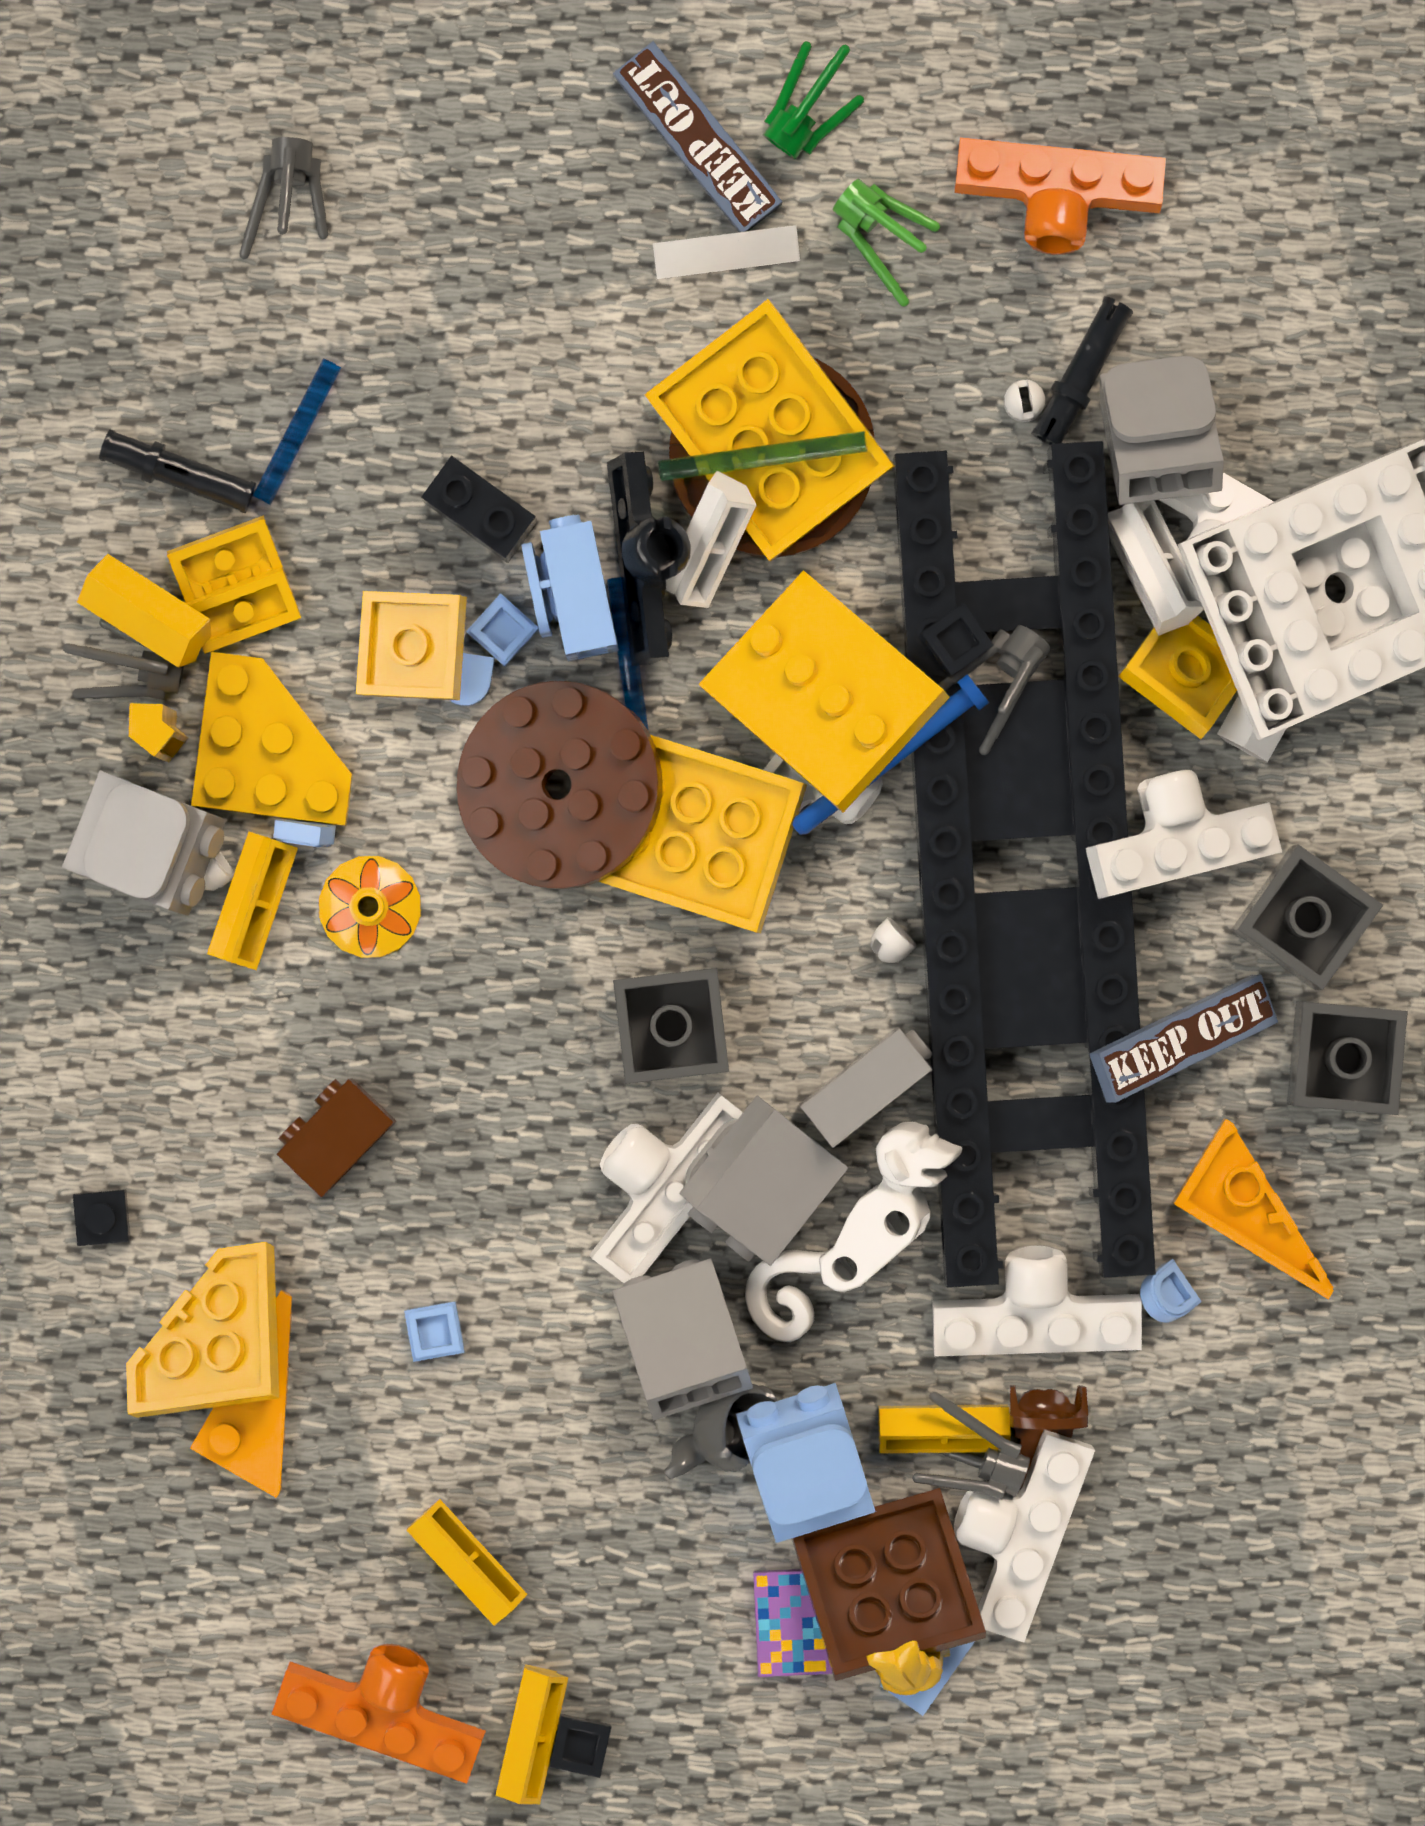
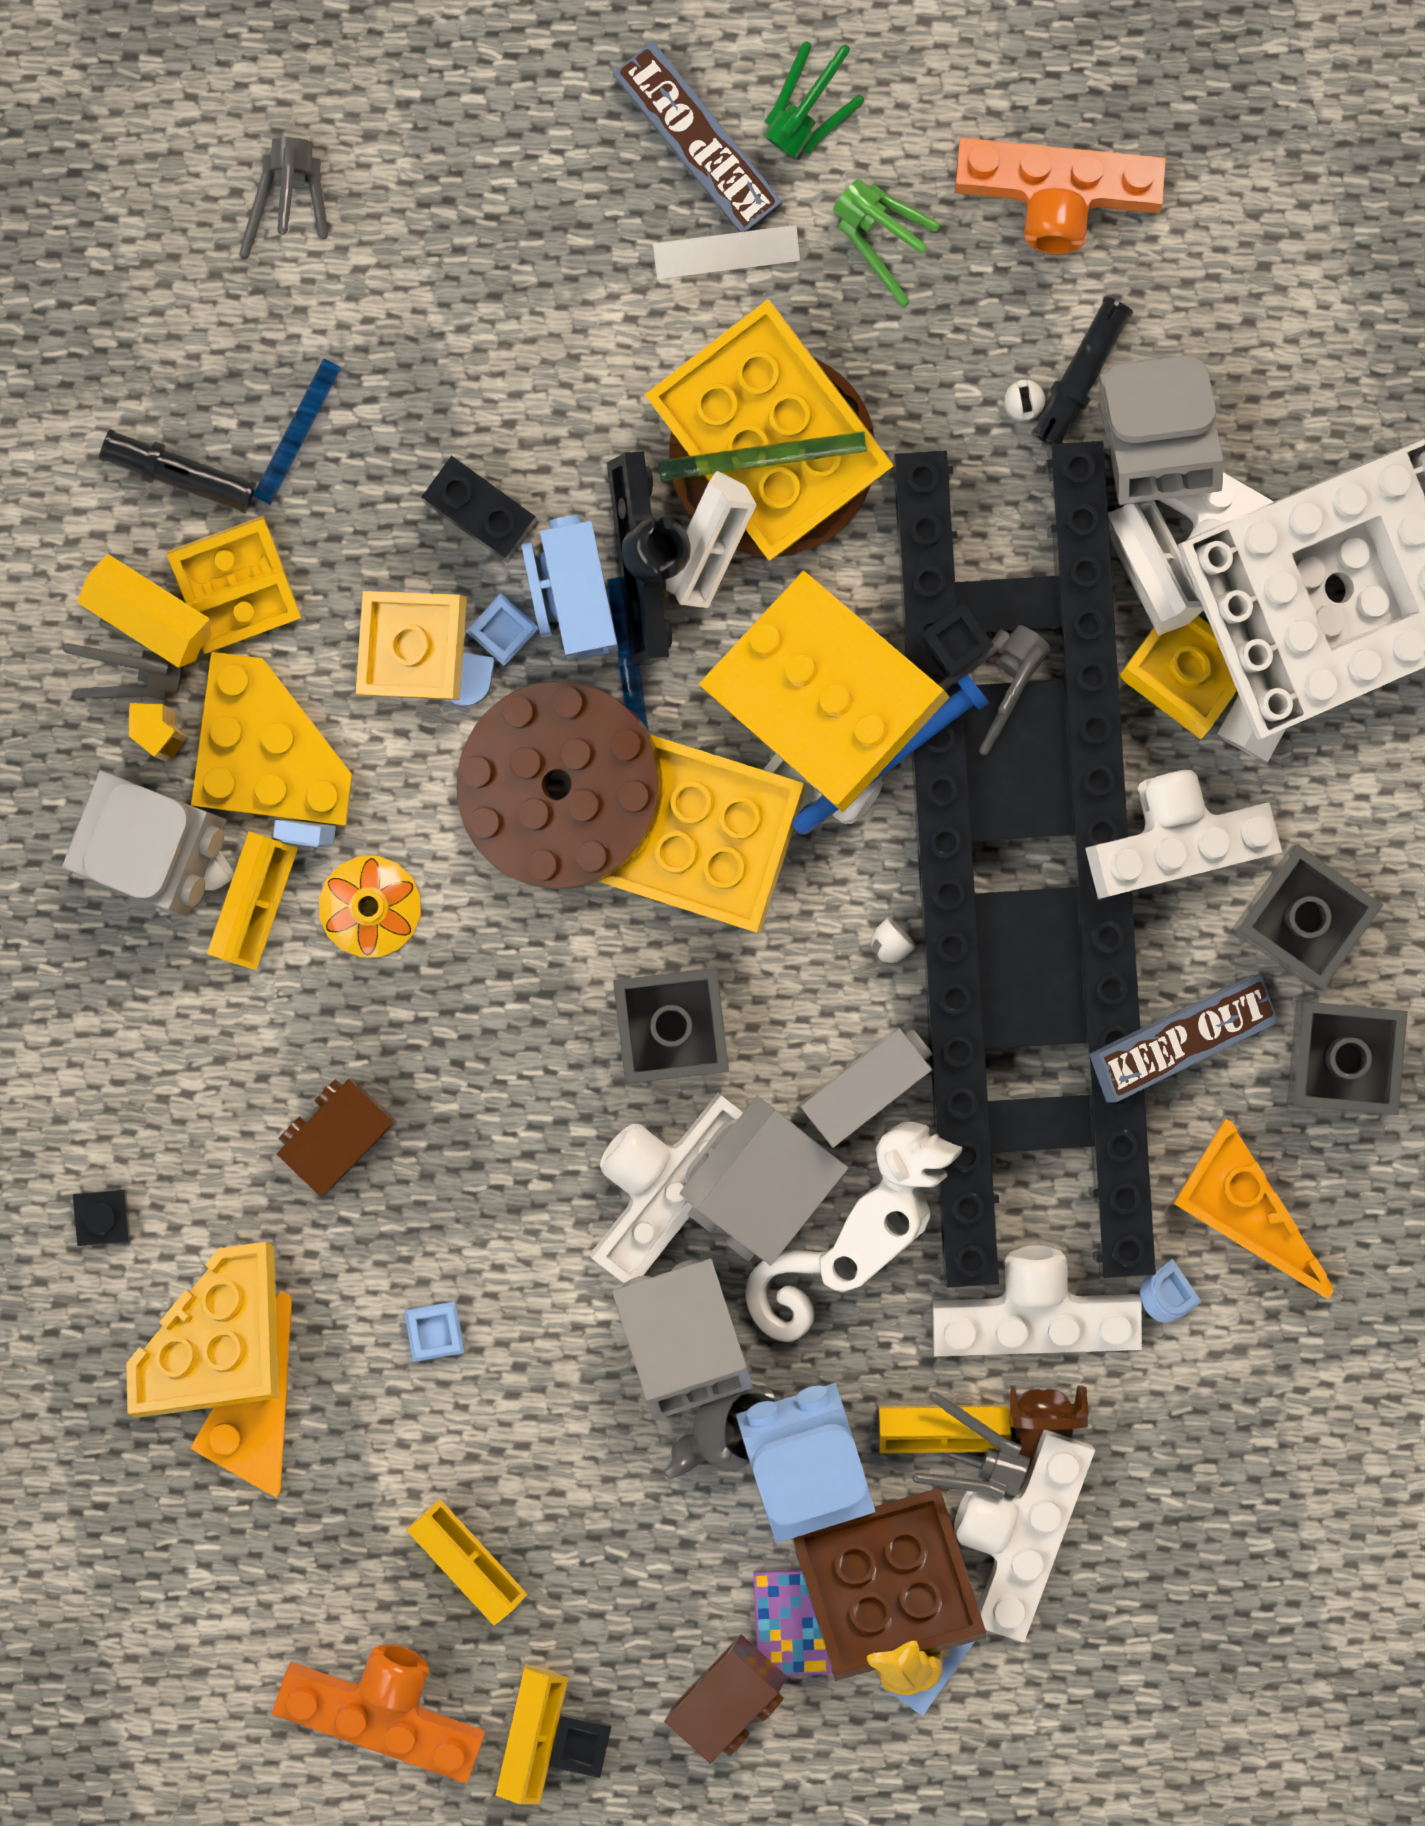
(726, 1699): none -> reddish brown brick

